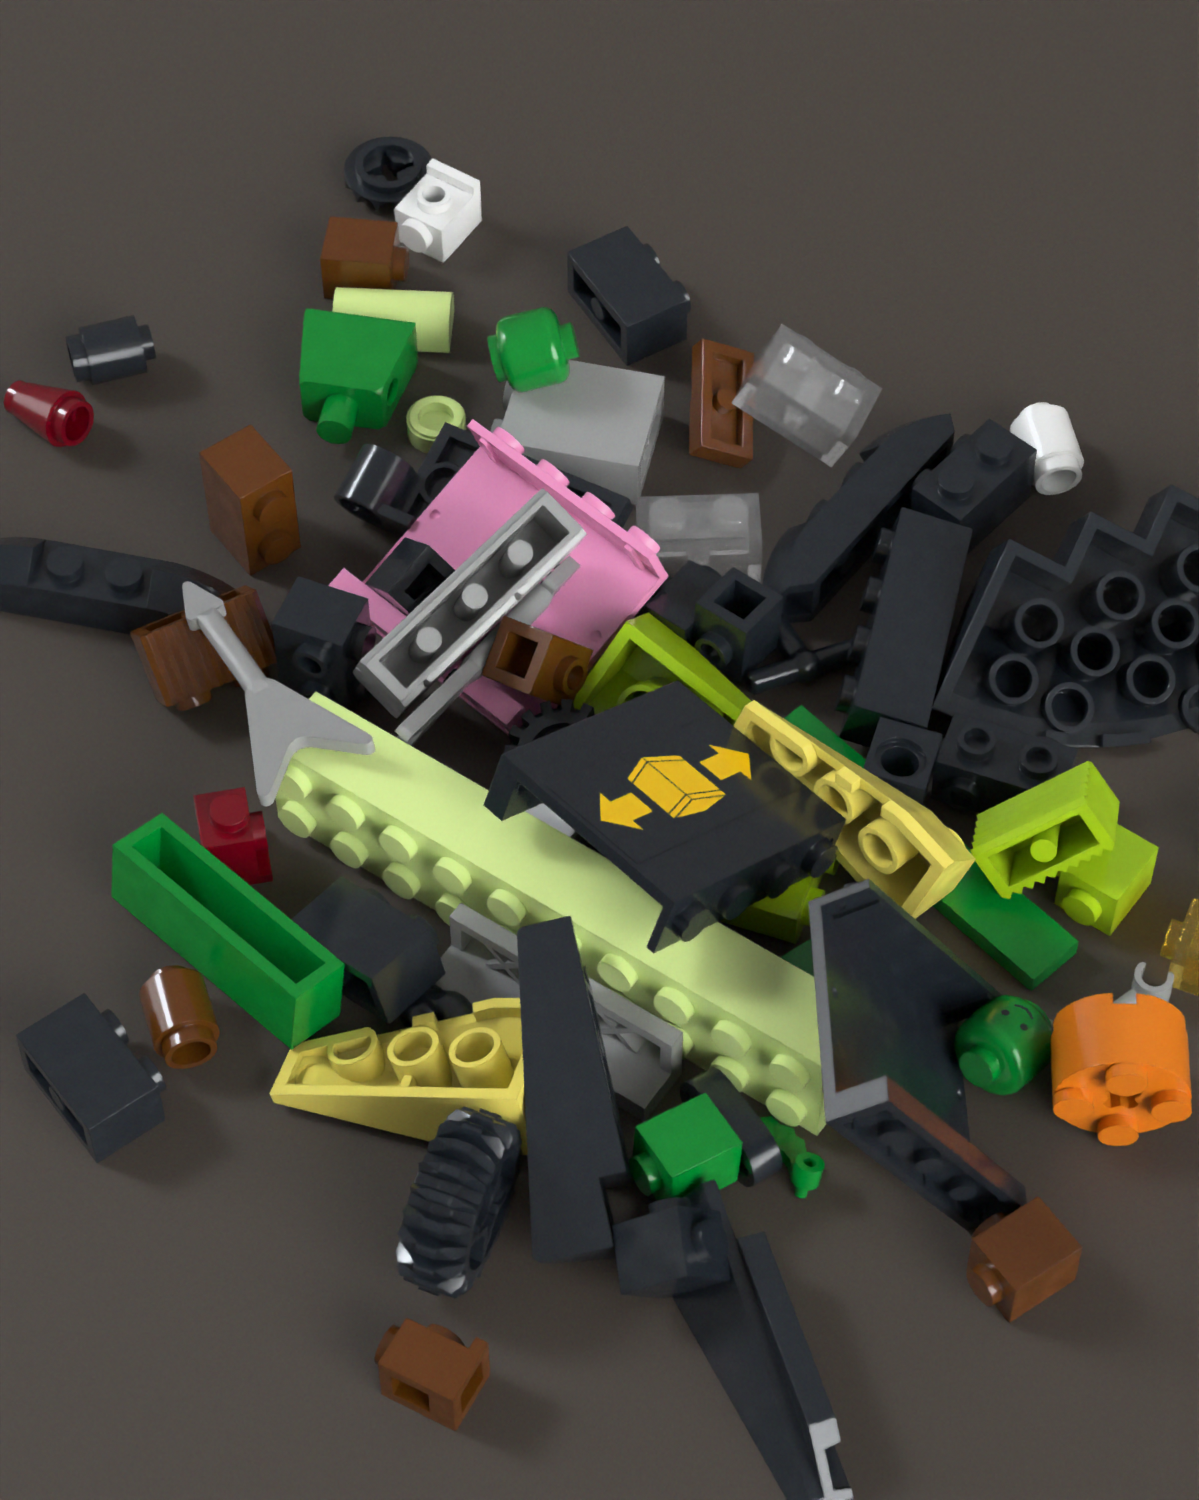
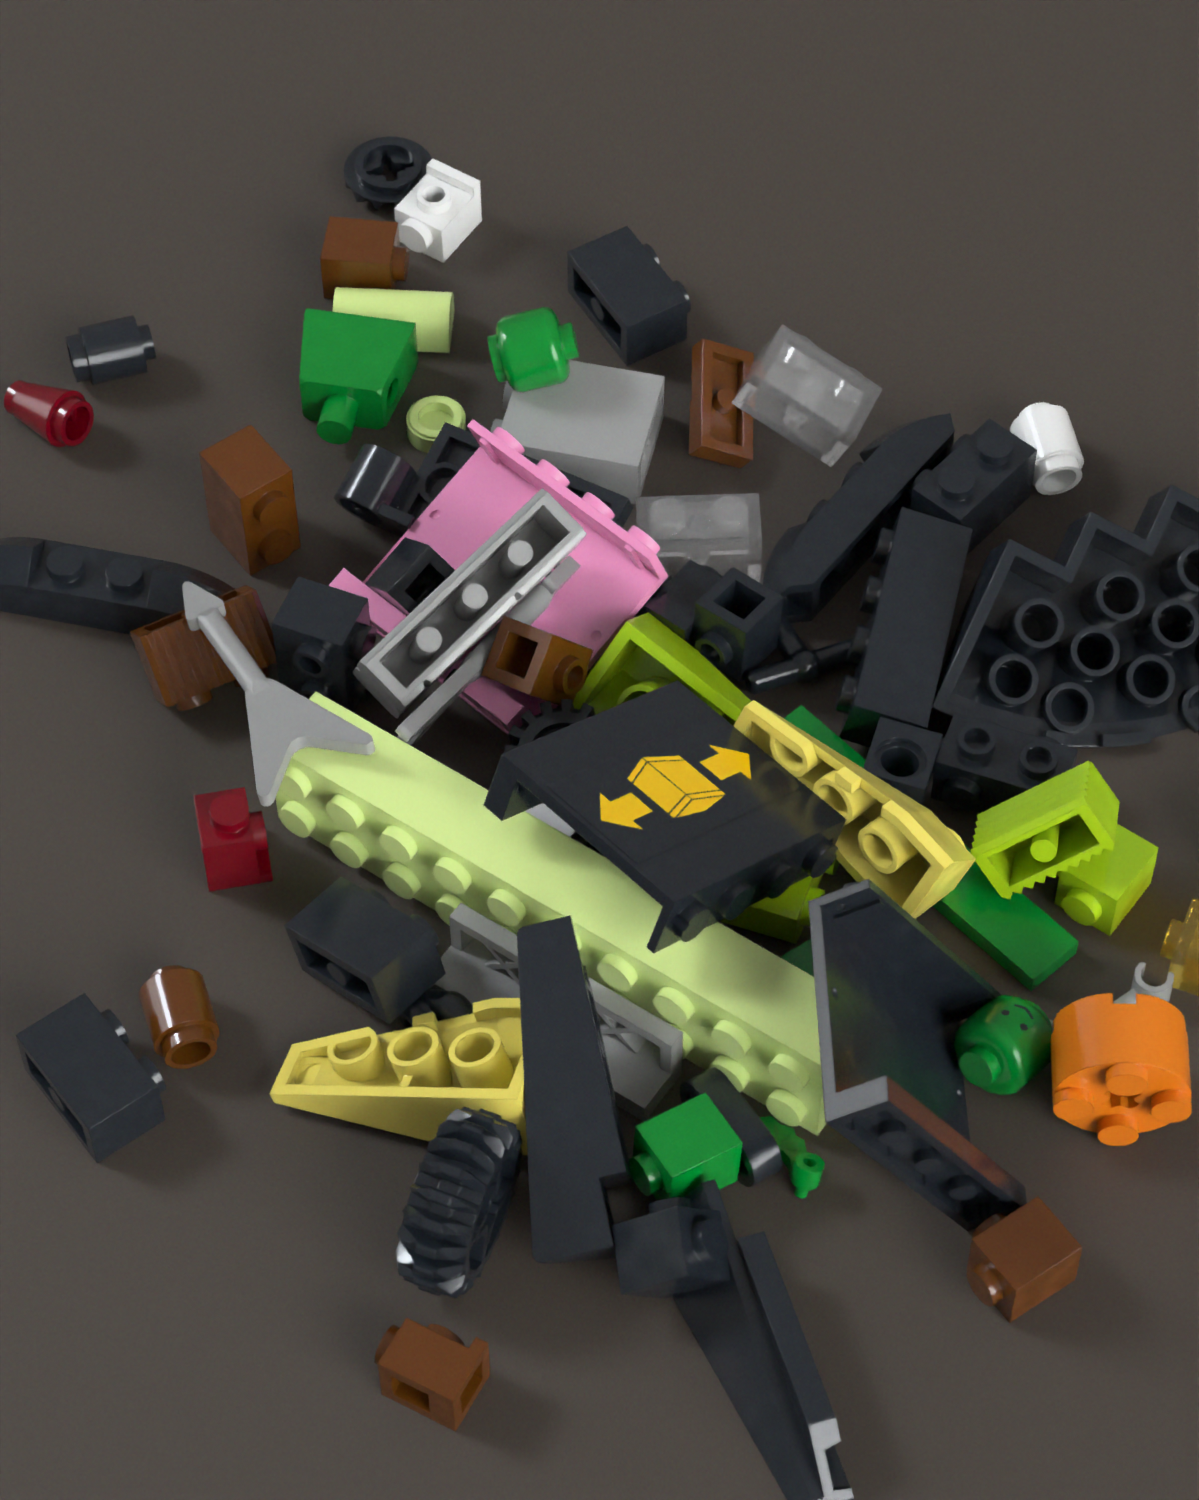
(227, 930): green brick -> none

